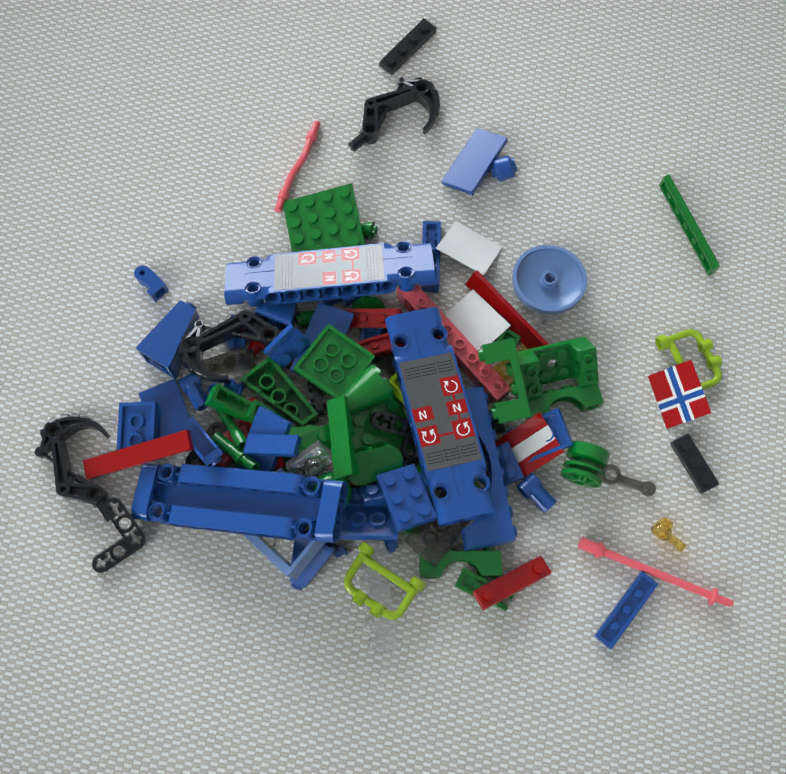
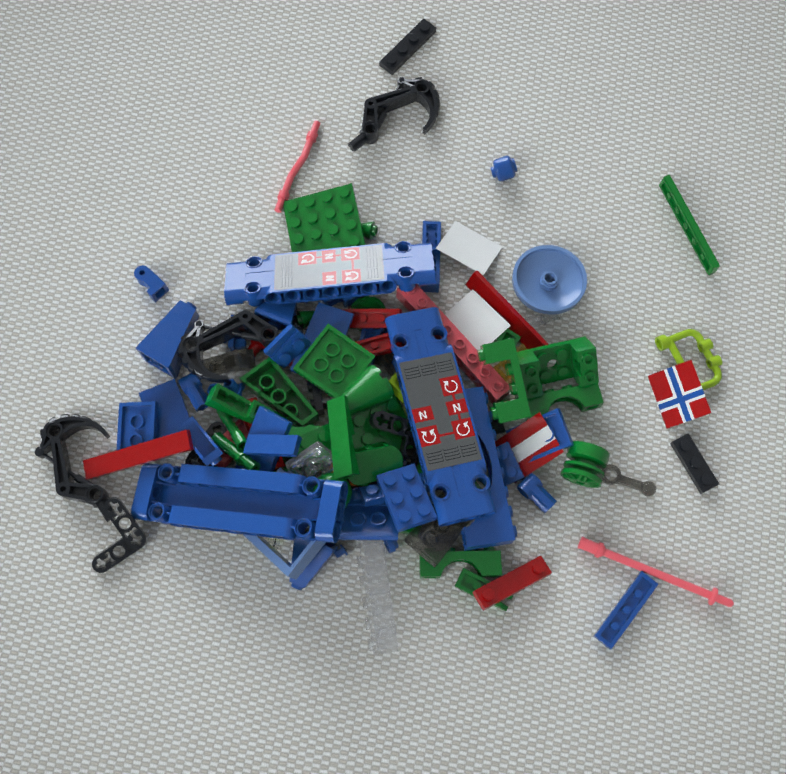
(361, 598): lime bar -> none
(474, 161): tile -> none
(663, 530): clear yellow bar -> none

